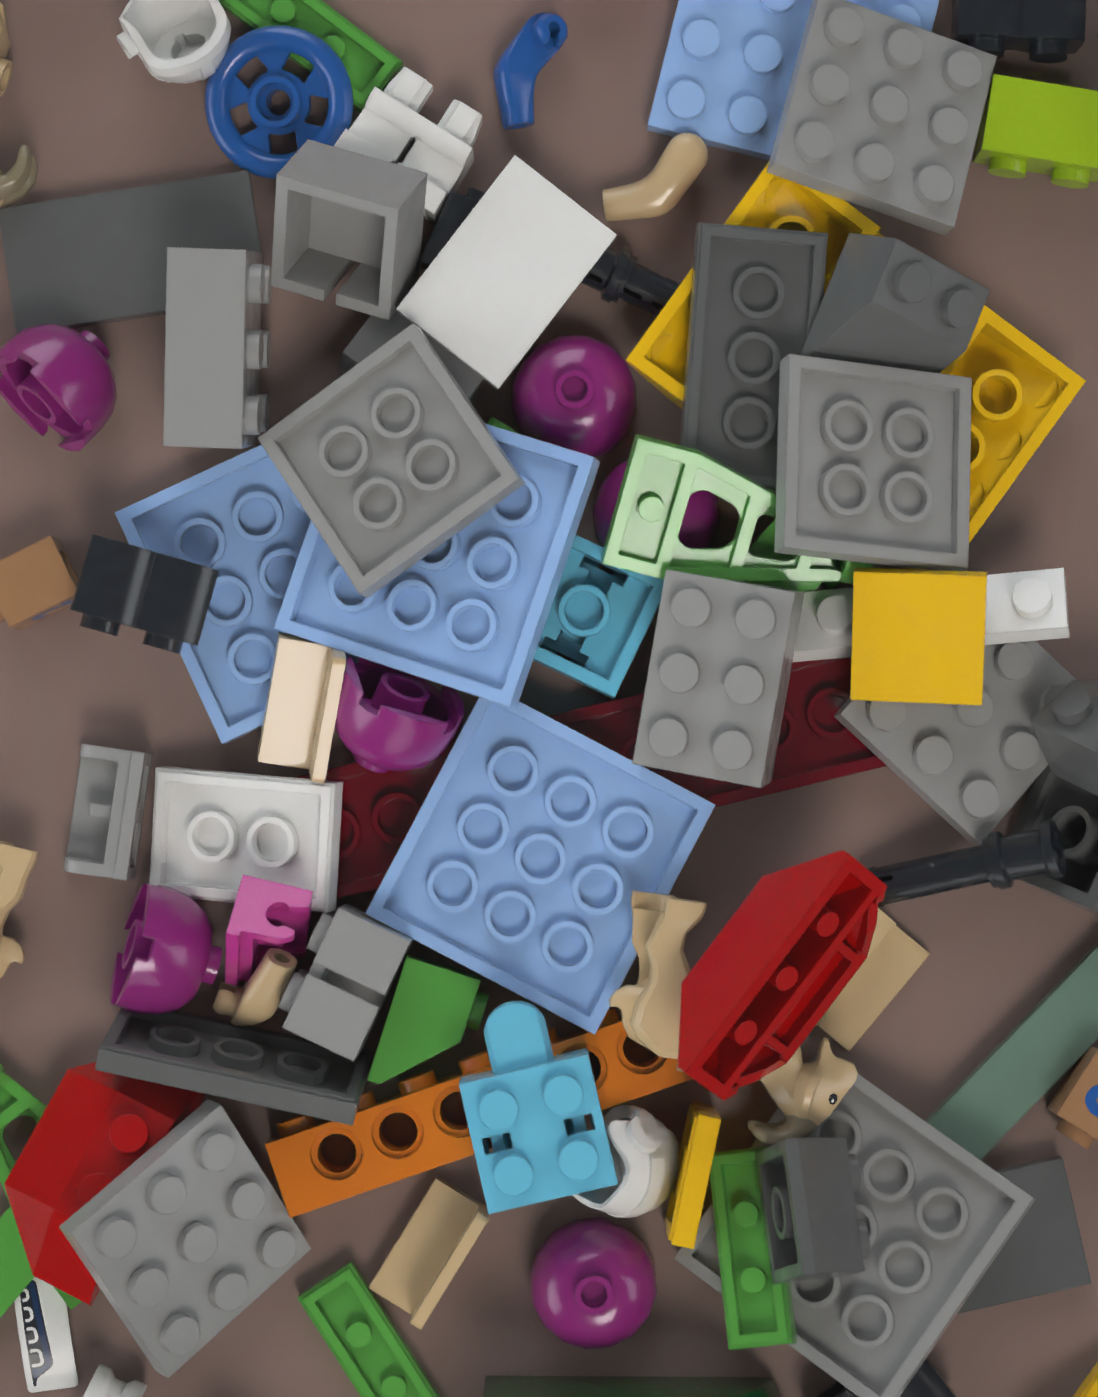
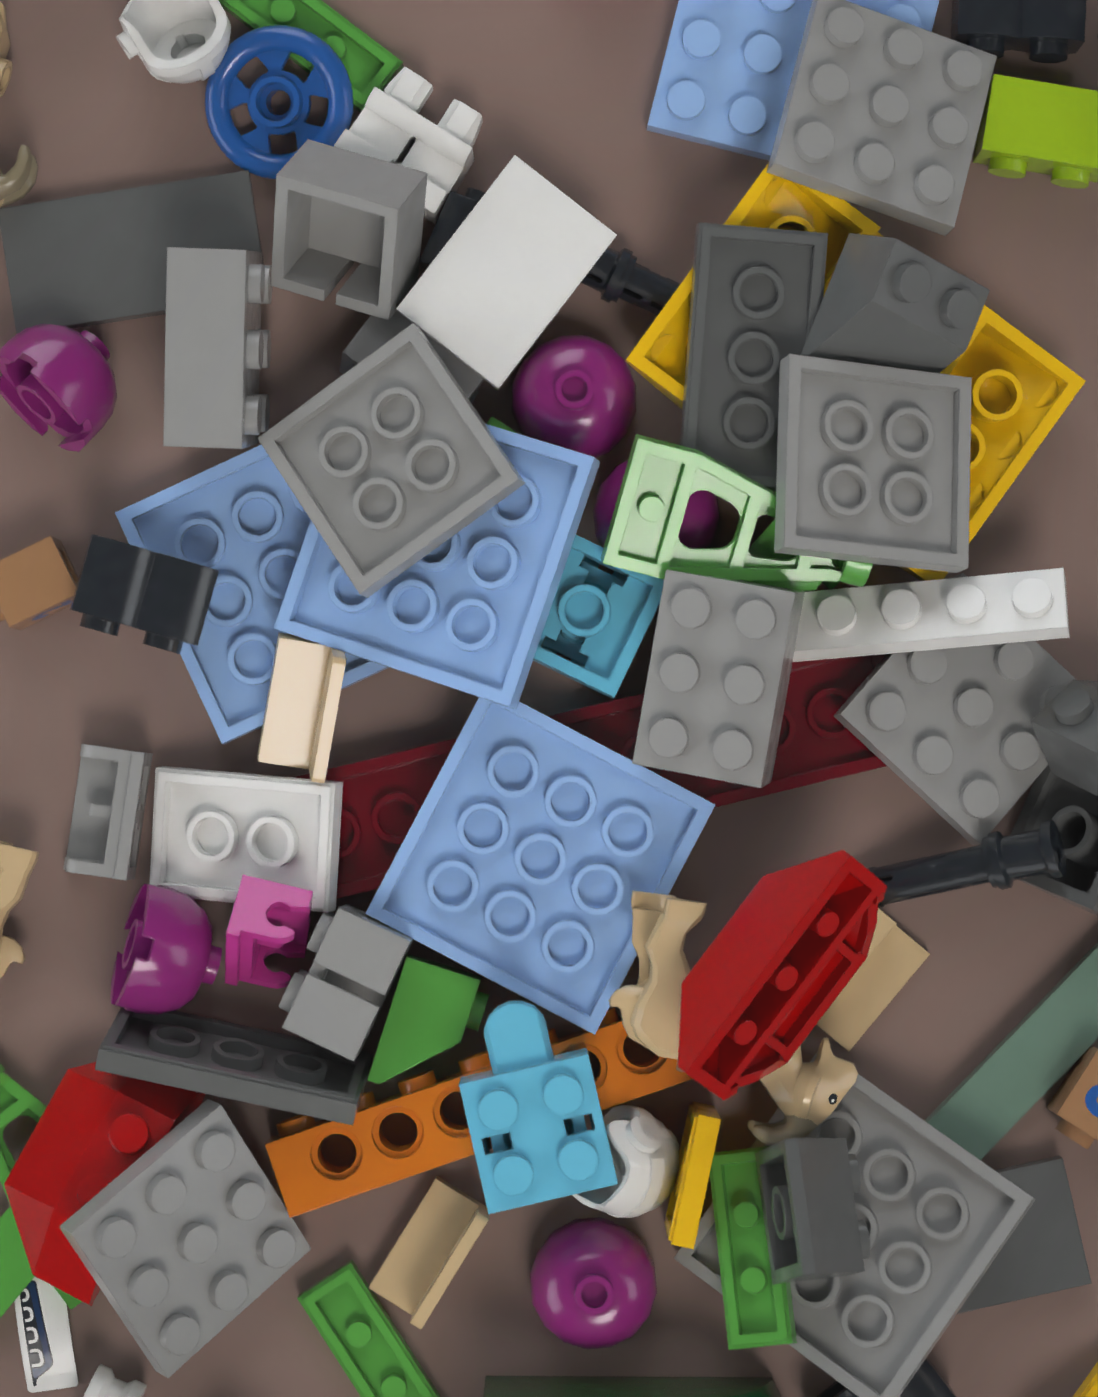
(262, 992): tan arm -> none
(394, 717): magenta cylinder -> none
(521, 63): blue arm -> none
(663, 186): tan arm -> none
(918, 636): yellow tile -> none

